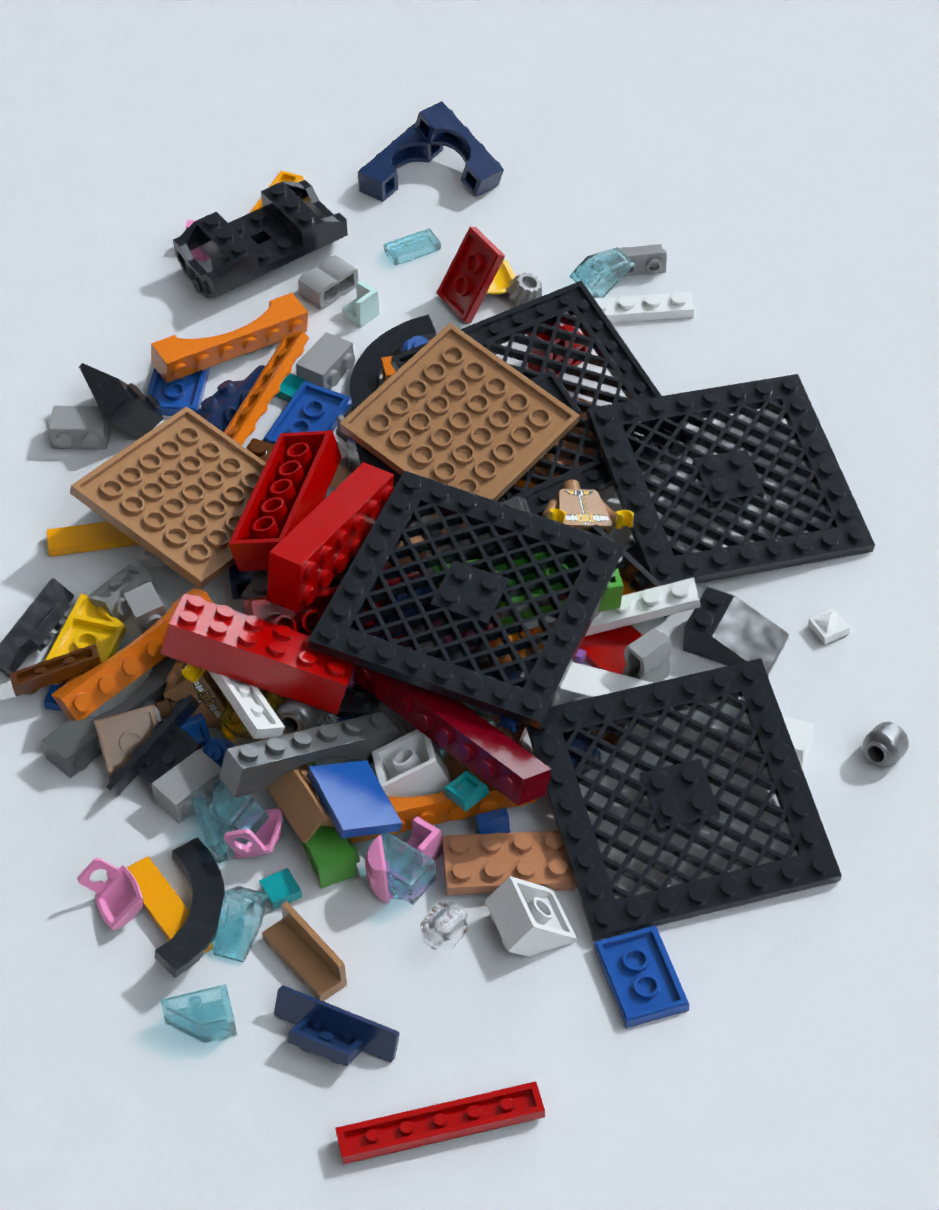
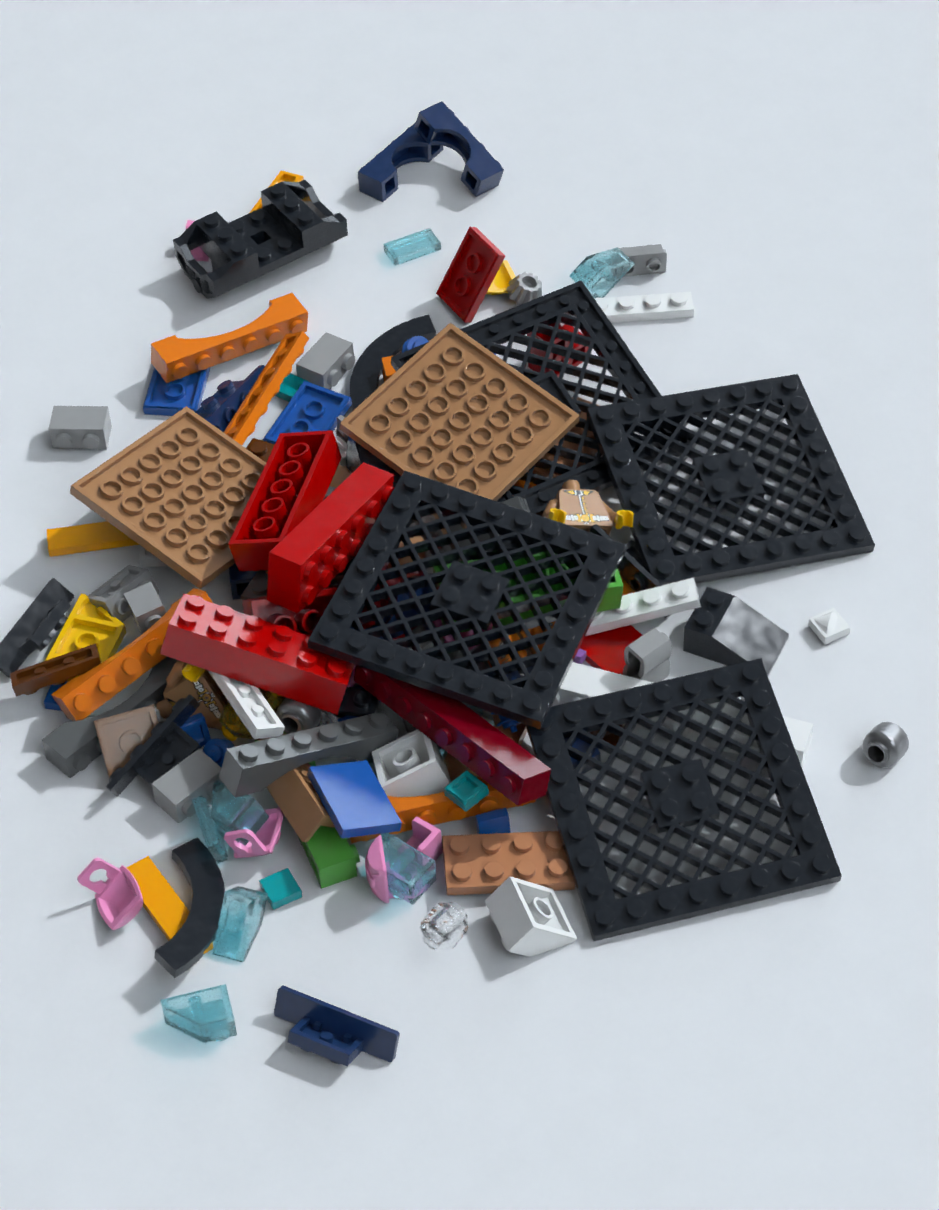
(122, 402): black slope -> none
(306, 954): medium nougat panel -> none
(328, 281): light grey brick -> none
(364, 307): light aqua panel -> none
(440, 1122): red plate -> none
(641, 976): blue tile -> none

